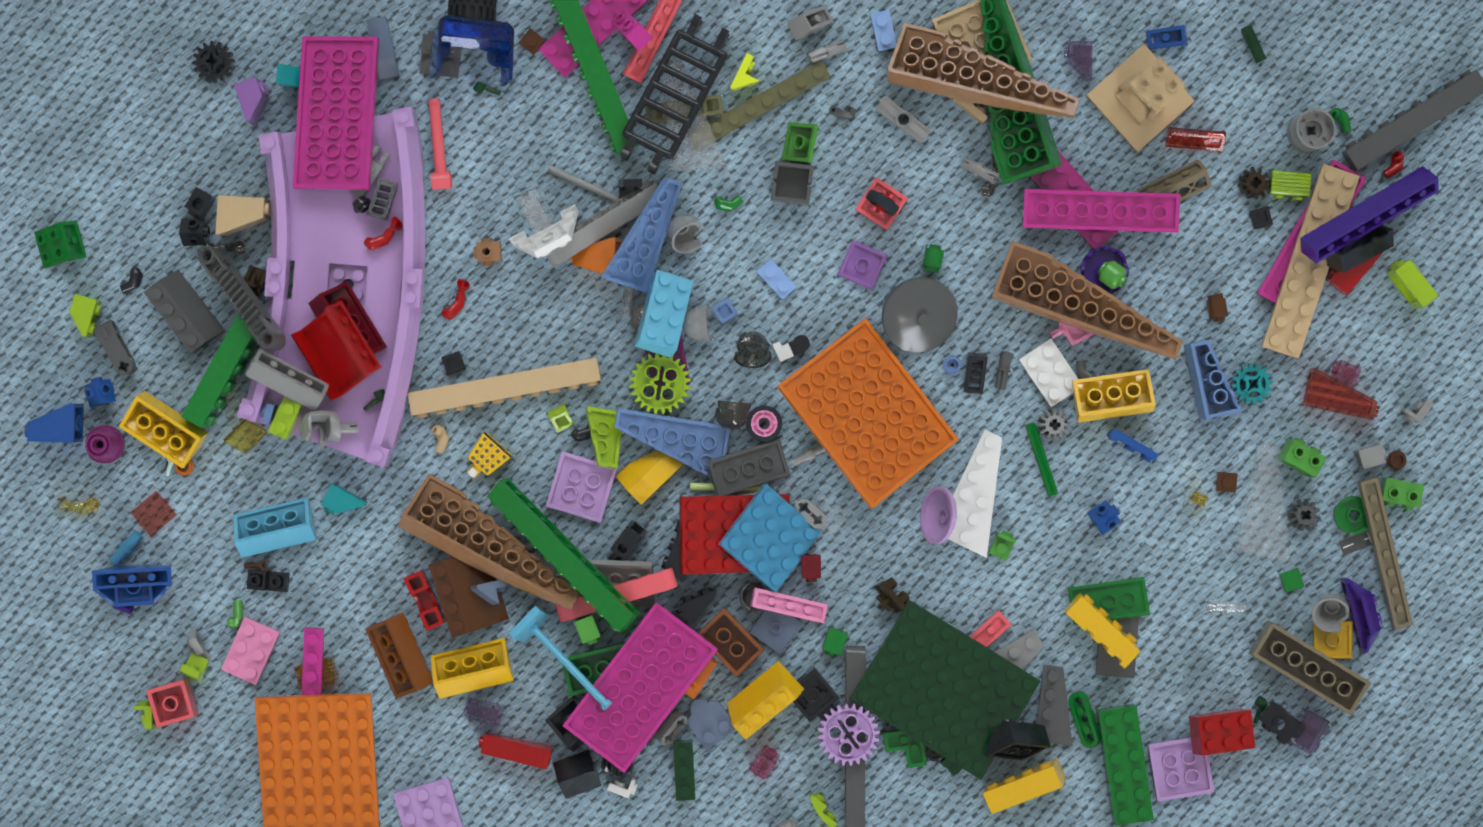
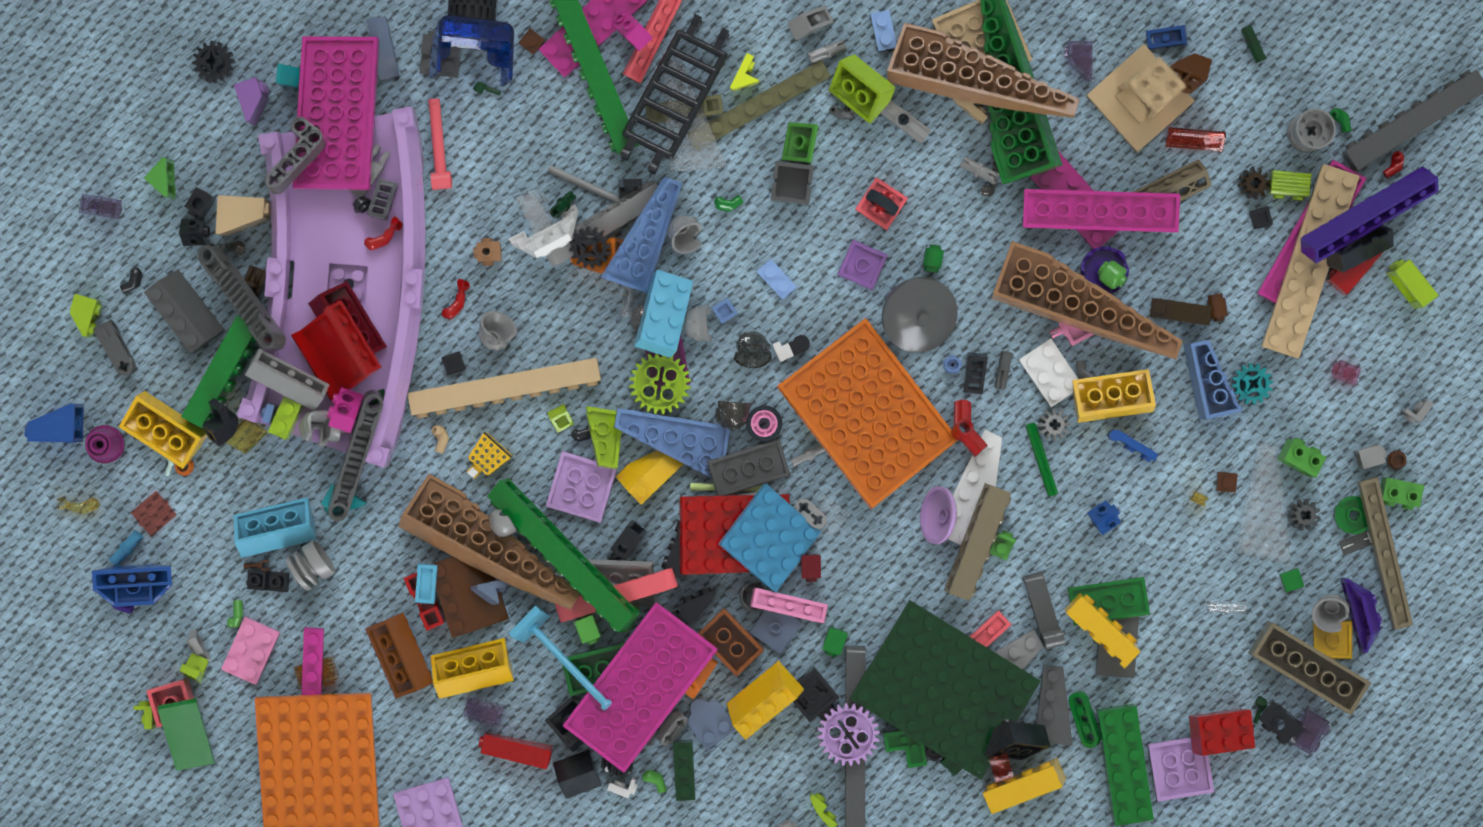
(60, 243): green bracket -> none
(99, 392): blue brick -> none
(100, 206): none -> clear purple slope
(163, 178): none -> bright green slope
(186, 734): none -> green tile
(223, 425): none -> black brick
(291, 158): none -> dark grey beam
(307, 567): none -> light grey wheel
(345, 409): none -> dark pink brick
(355, 455): none -> dark grey gear
(426, 583): none -> medium azure tile
(496, 330): none -> light grey helmet
(501, 525): none -> light grey hair
(562, 204): none -> dark green axle
(584, 242): none -> black gear
(655, 778): none -> bright green arm
(764, 762): clear pink bracket -> none
(861, 88): none -> lime slope
(888, 598): dark brown hips -> none
(962, 418): none -> red piece
(977, 542): none -> dark tan brick
(1001, 768): none -> clear red bracket
(1043, 610): none -> dark grey beam
(1180, 311): none -> dark brown slope
(1192, 71): none -> reddish brown slope
(1333, 396): clear red slope -> none

